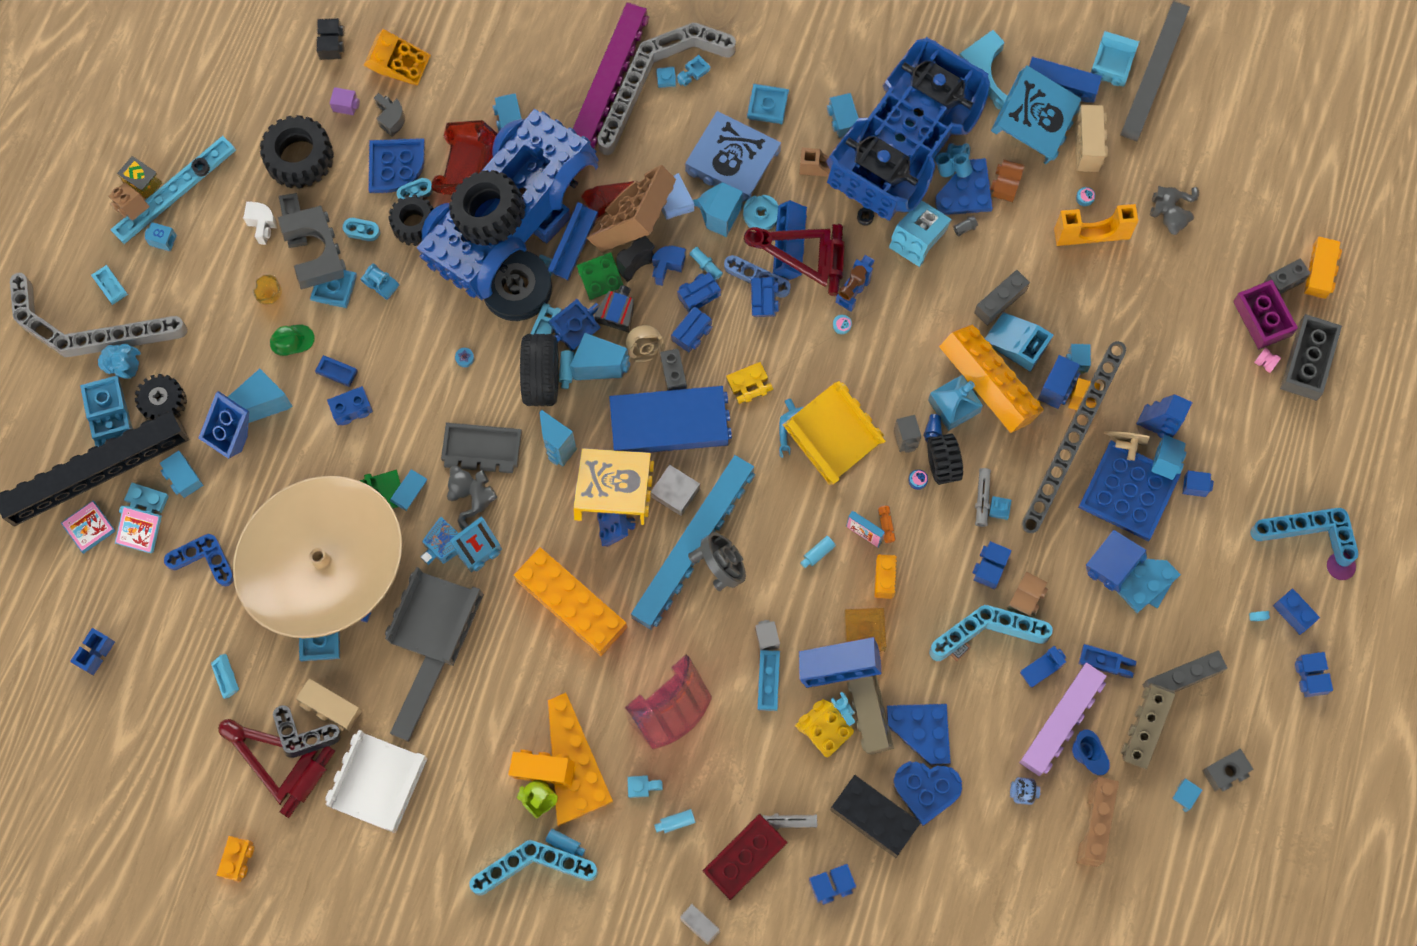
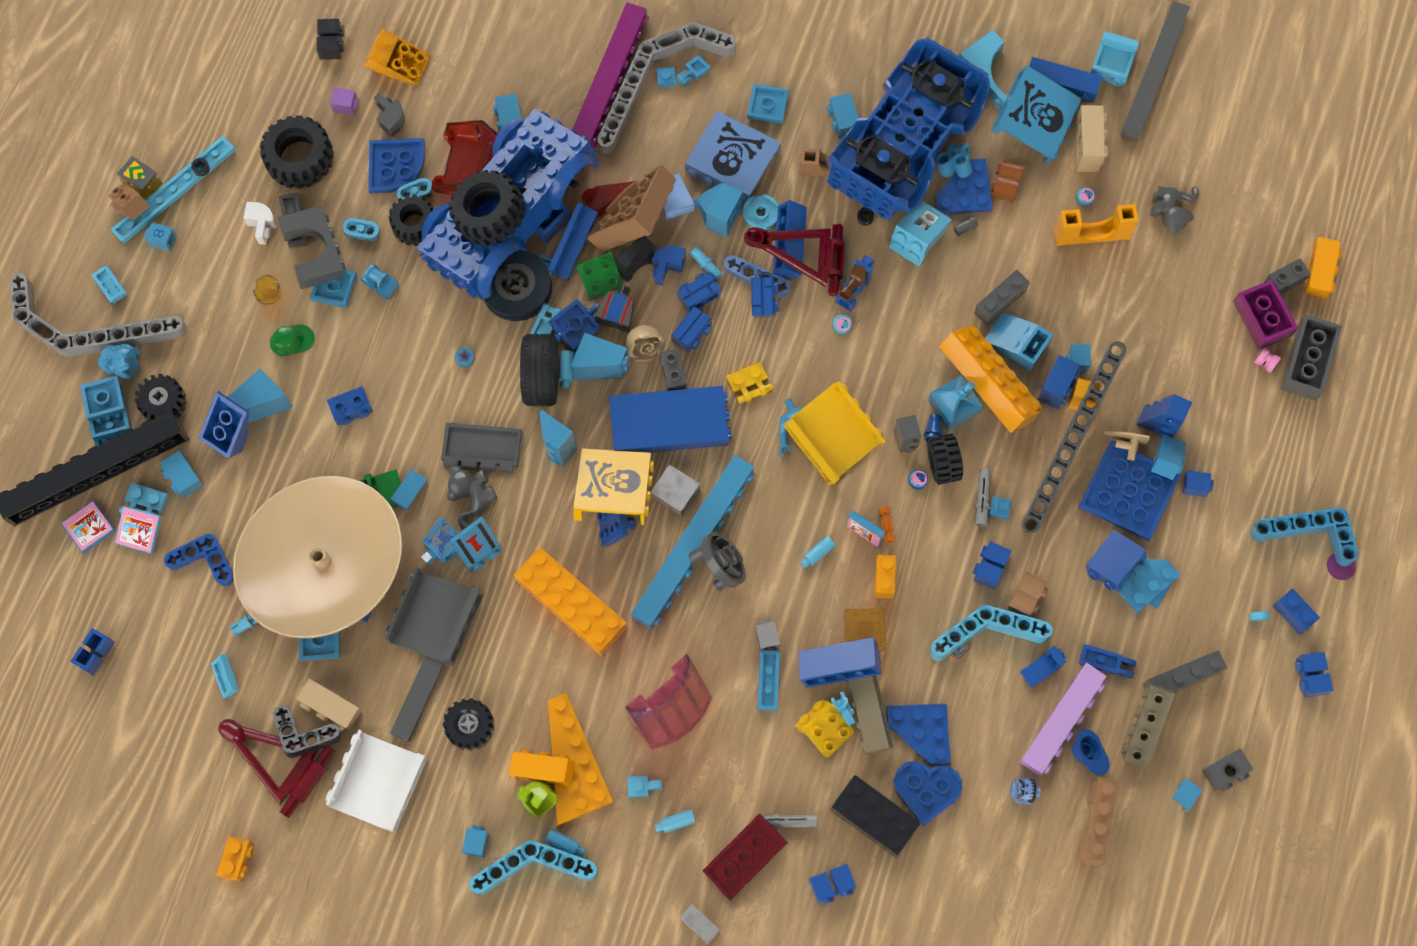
(242, 625): none -> medium azure axle
(336, 371): blue tile -> none
(467, 714): none -> black wheel
(475, 841): none -> dark azure brick

